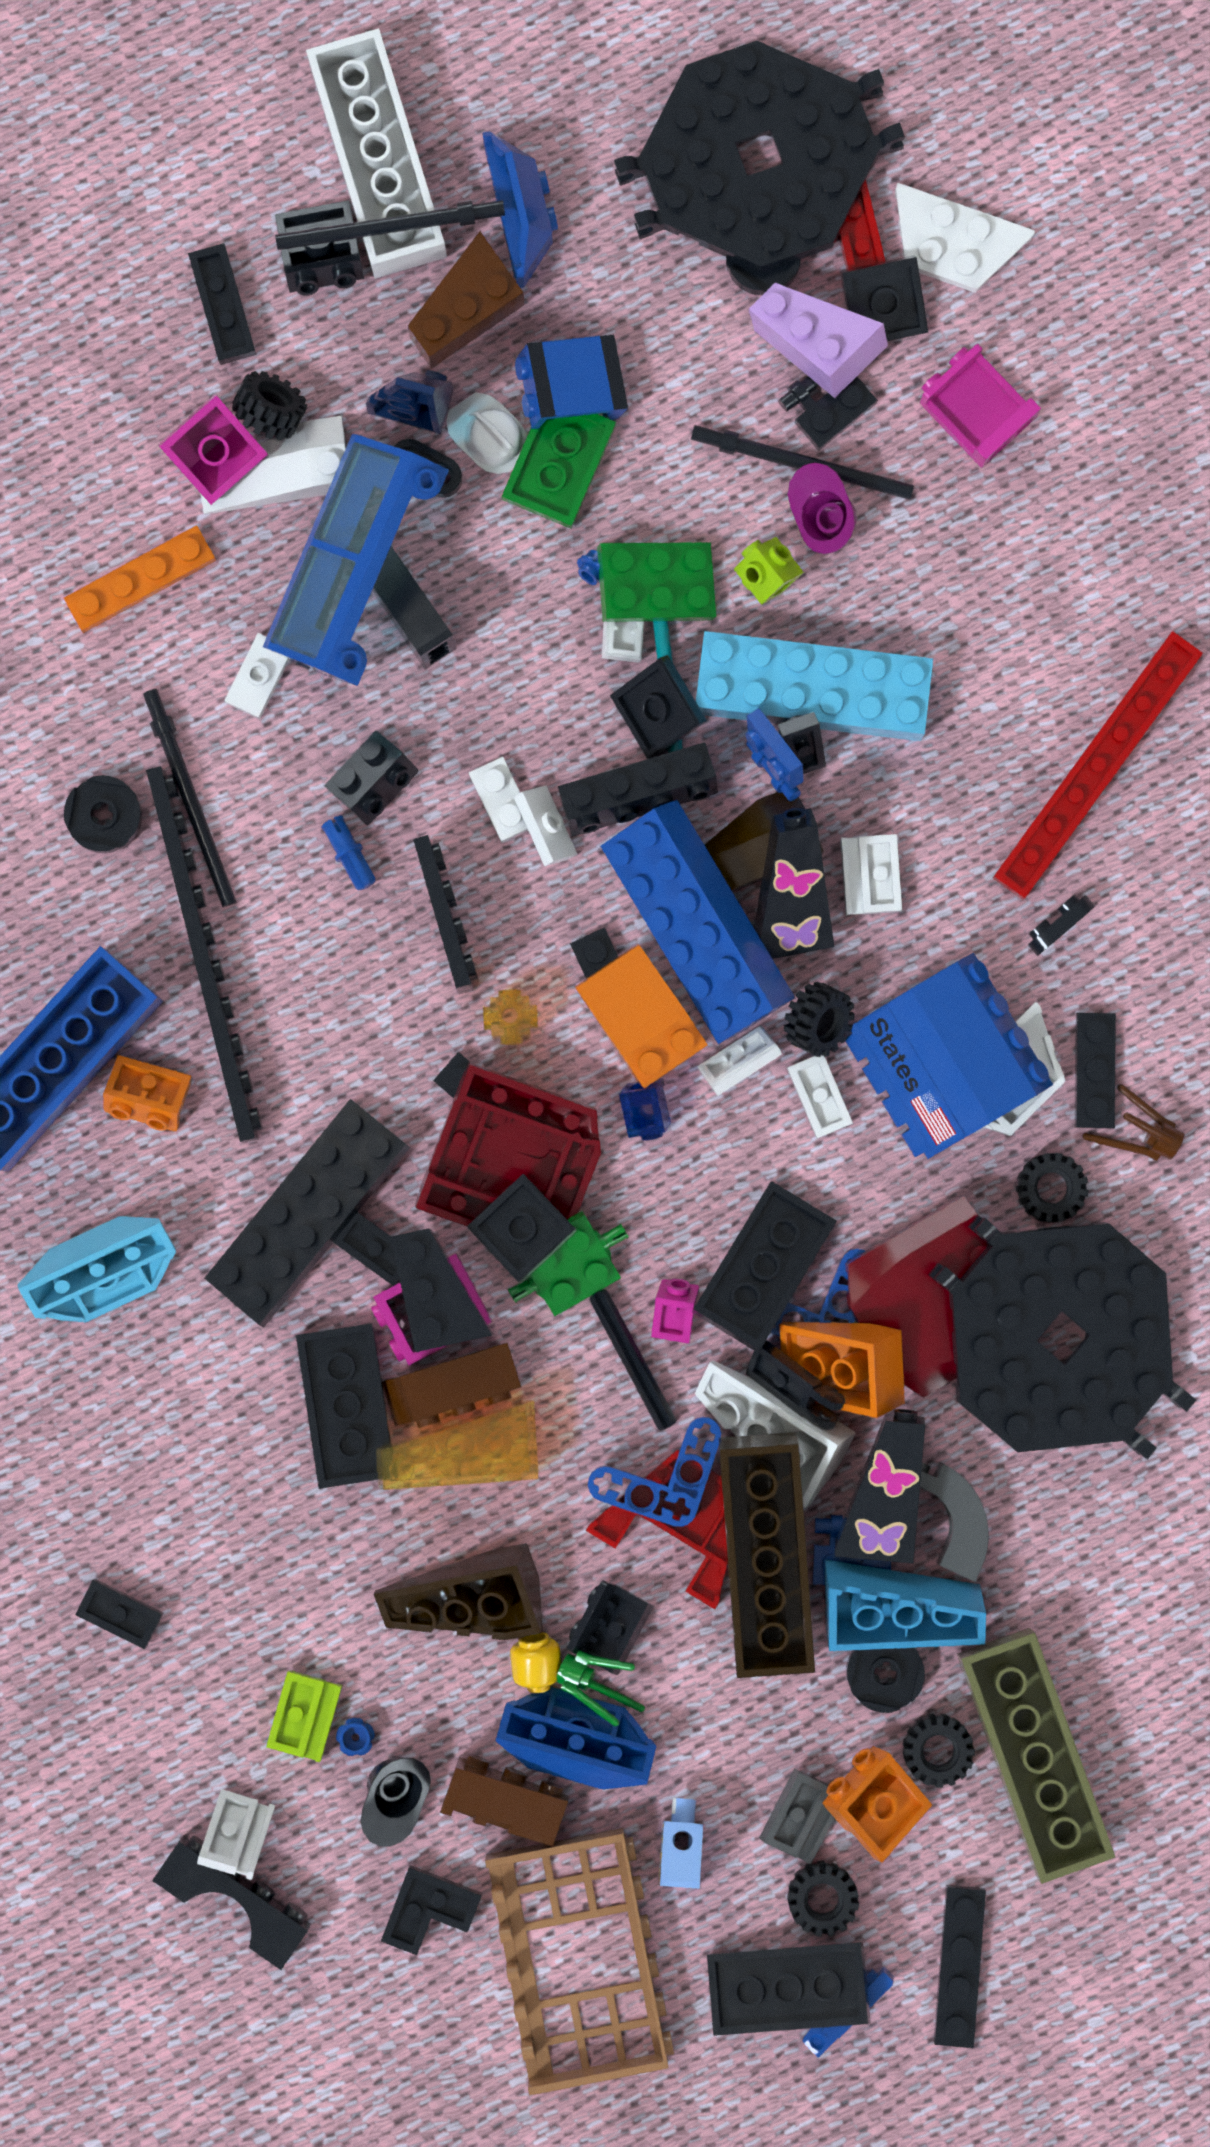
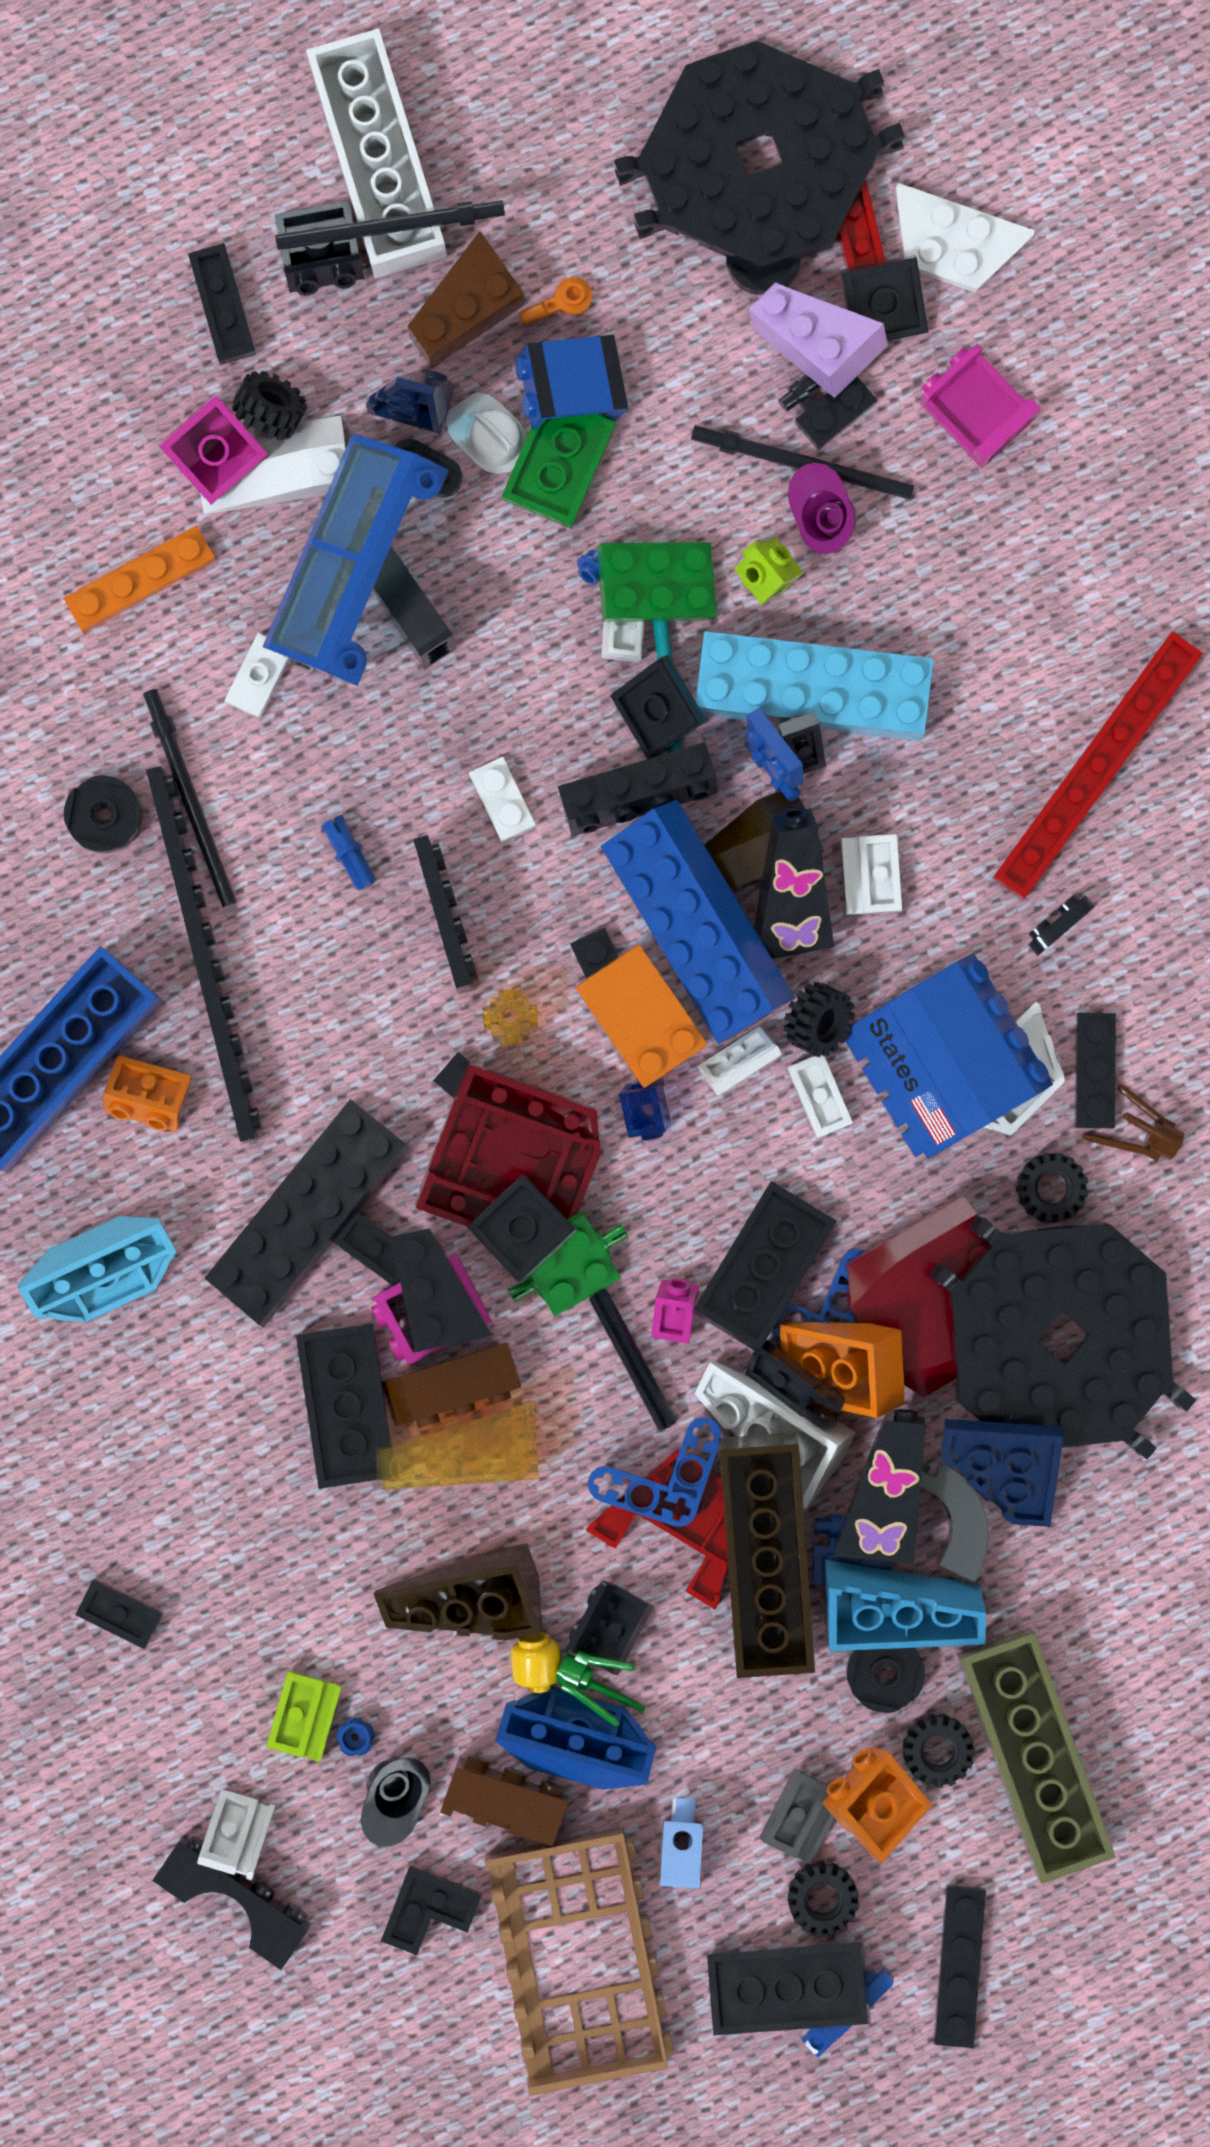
(372, 777): black bracket -> none
(526, 219): blue wedge -> none
(545, 825): white plate -> none
(571, 297): none -> orange plate
(1008, 1465): none -> dark blue plate

